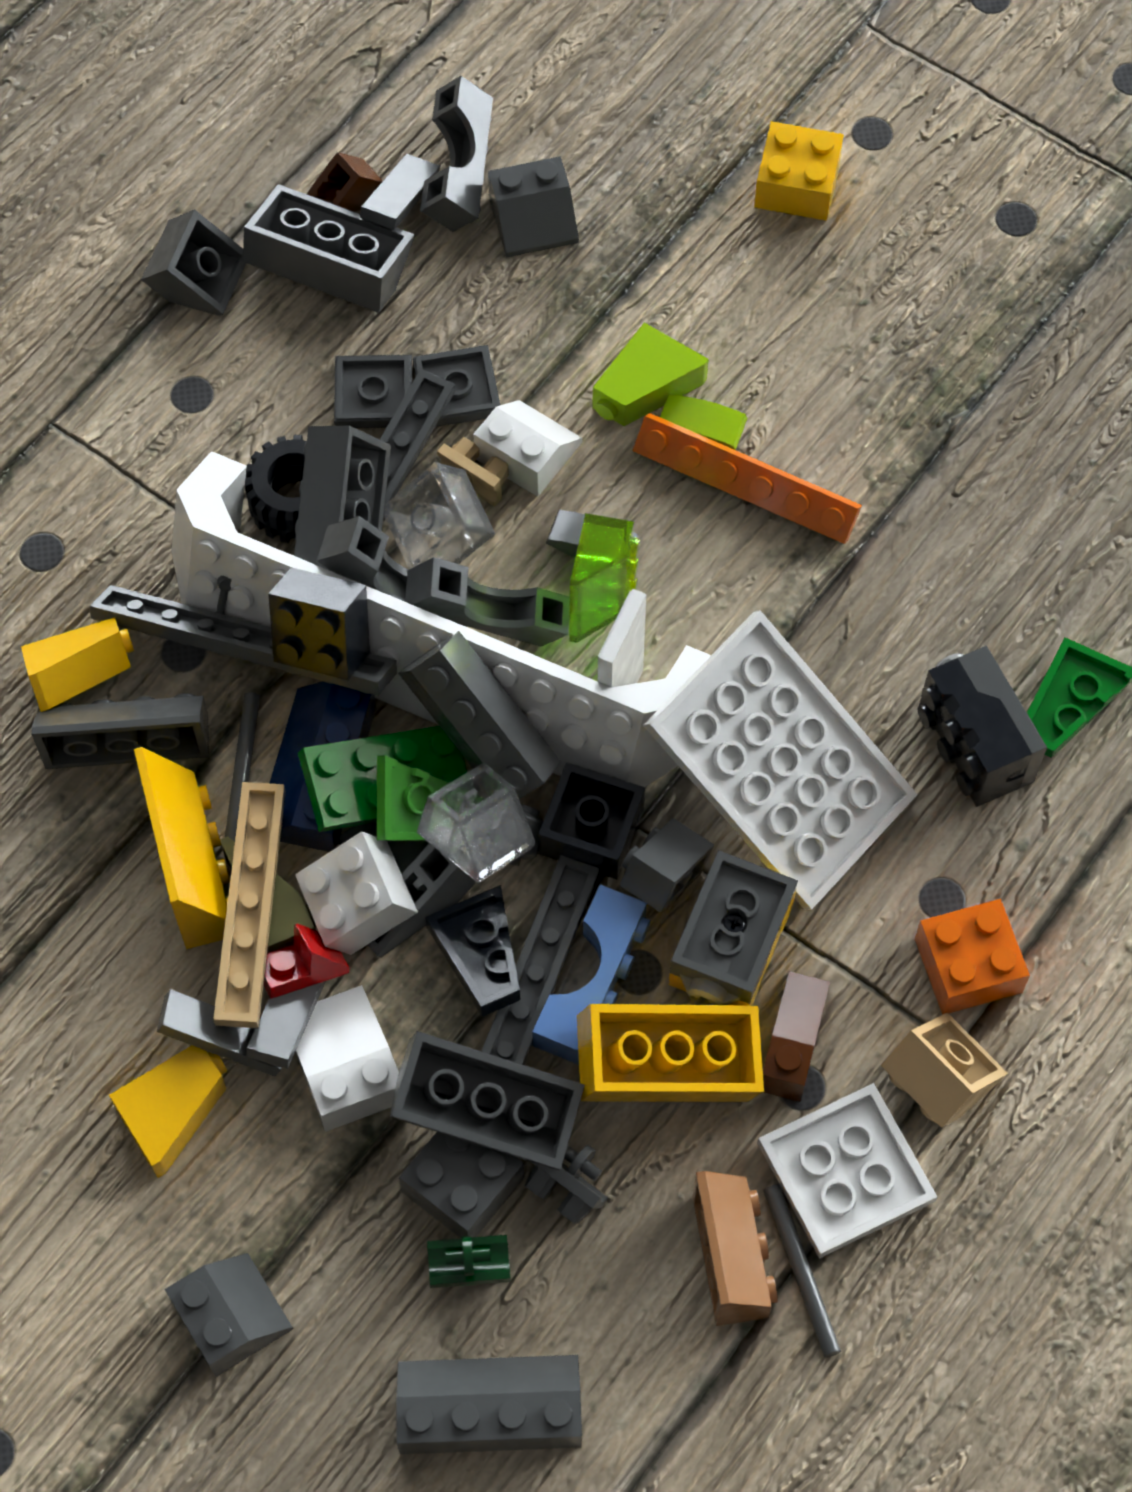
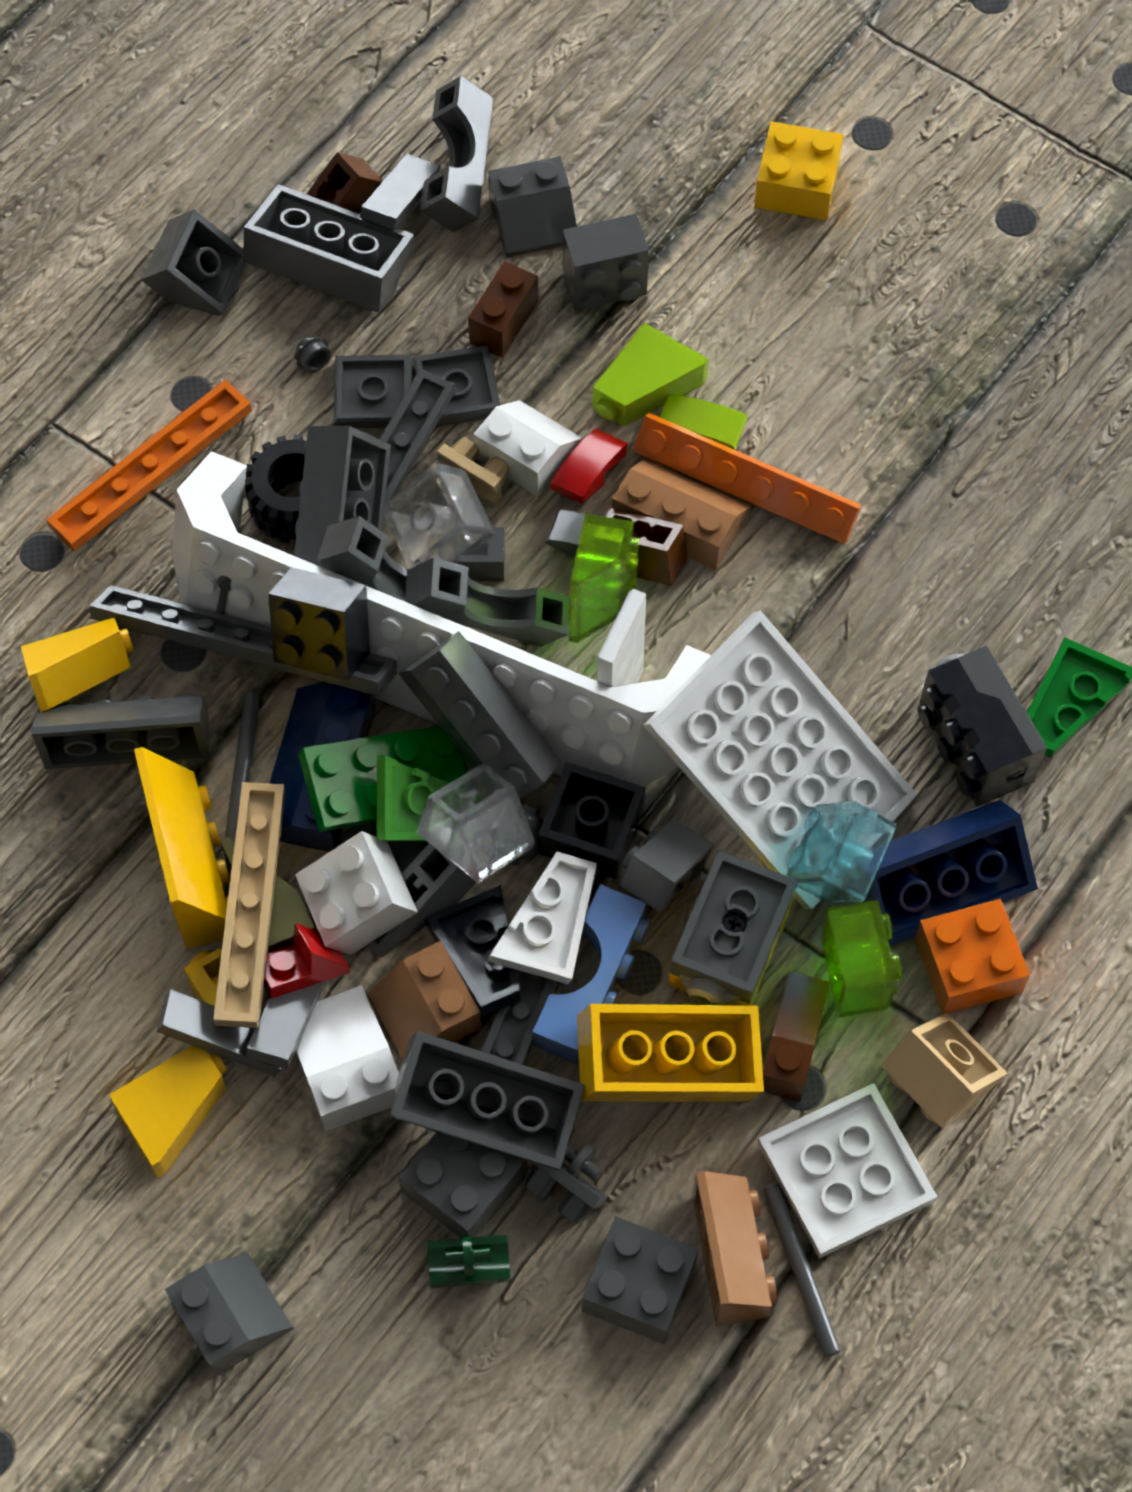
(149, 465): none -> orange plate
(203, 974): none -> yellow bracket
(312, 353): none -> dark grey plate
(425, 997): none -> medium nougat slope
(487, 560): none -> dark grey panel
(488, 1404): dark grey slope -> none
(503, 309): none -> reddish brown brick
(550, 921): none -> white wing
(586, 466): none -> red slope
(605, 262): none -> dark grey brick
(639, 1280): none -> dark grey brick
(660, 549): none -> reddish brown arch
(708, 515): none -> medium nougat slope
(840, 851): none -> clear light blue brick
(860, 958): none -> clear neon green brick
(953, 867): none -> dark blue slope

